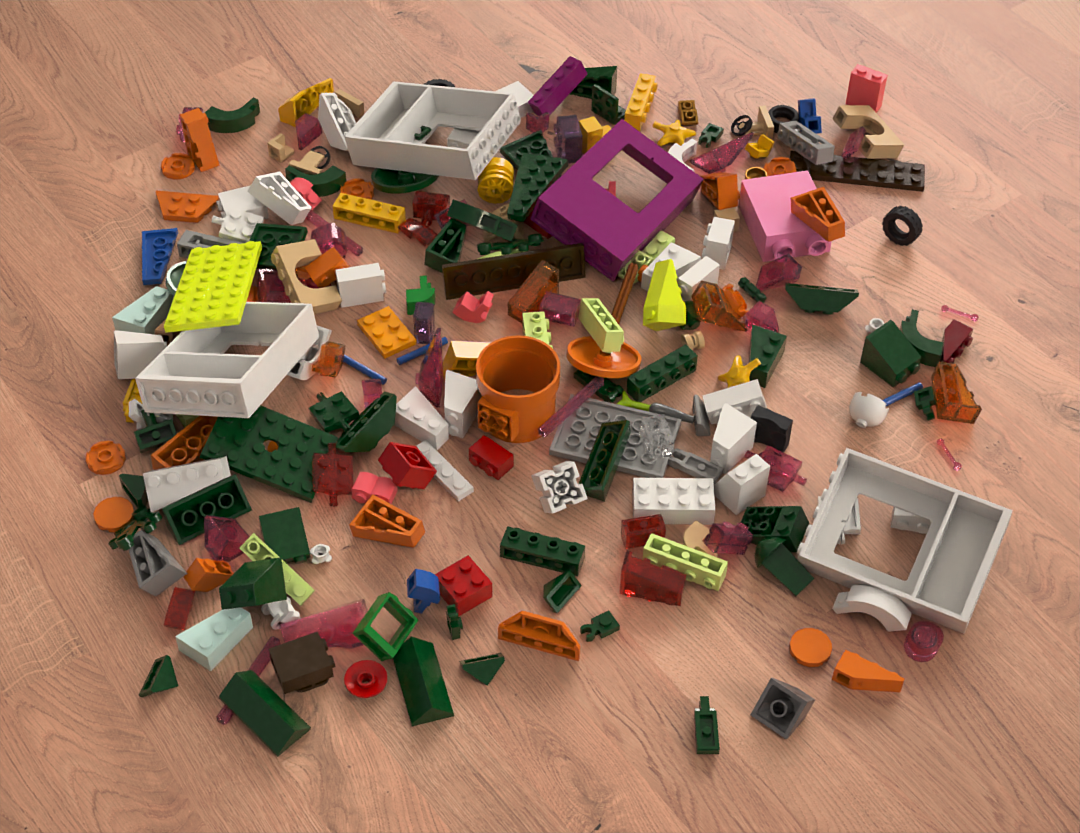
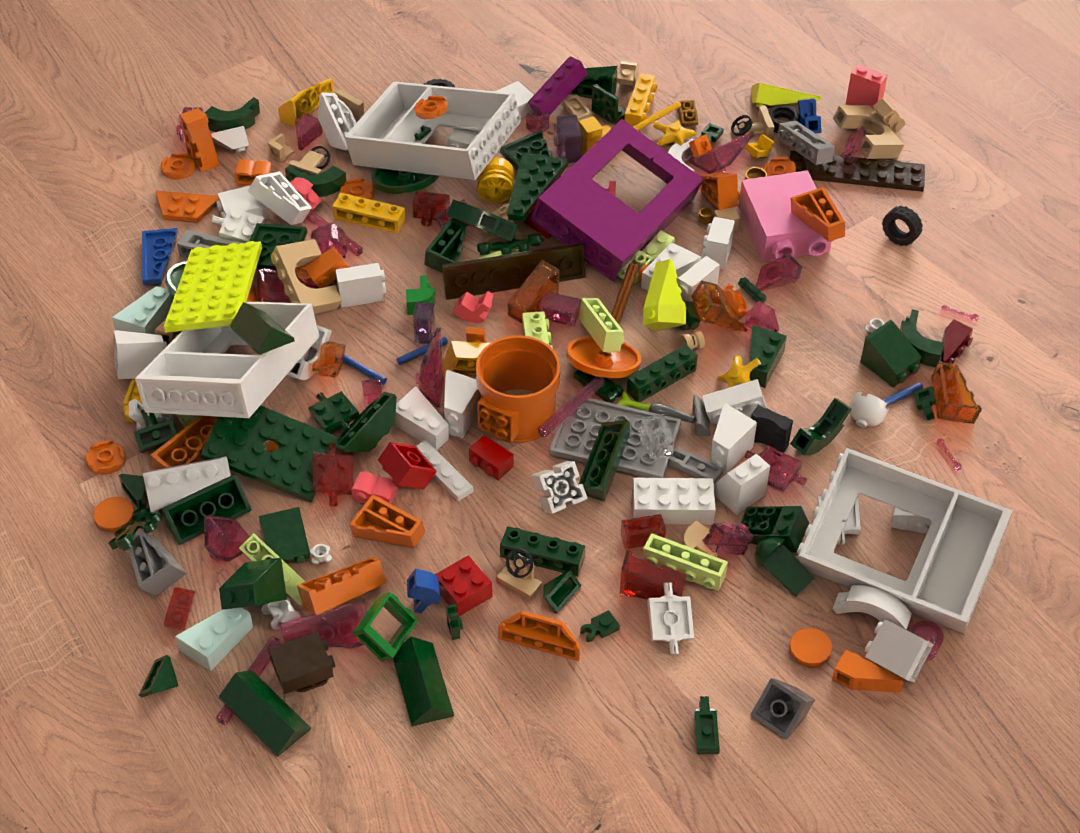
(207, 574): orange slope -> none
(231, 139): none -> white slope
(248, 170): none -> orange brick
(259, 329): none -> dark green slope
(341, 585): none -> orange wedge
(365, 671): red dish -> none
(386, 332): light orange plate -> none
(416, 229): clear red slope -> none
(431, 108): none -> orange tile
(476, 334): none -> orange plate
(483, 667): dark green slope -> none
(521, 575): none -> tan piece
(576, 107): none -> tan plate
(628, 73): none -> tan brick
(658, 115): none -> yellow piece
(670, 618): none -> white plate
(700, 146): none -> orange plate
(705, 215): none -> pearl gold plate
(772, 96): none -> neon yellow wedge
(818, 436): none -> dark green arch
(821, 297): dark green wedge -> none
(889, 115): none -> tan brick
(898, 650): none -> white slope

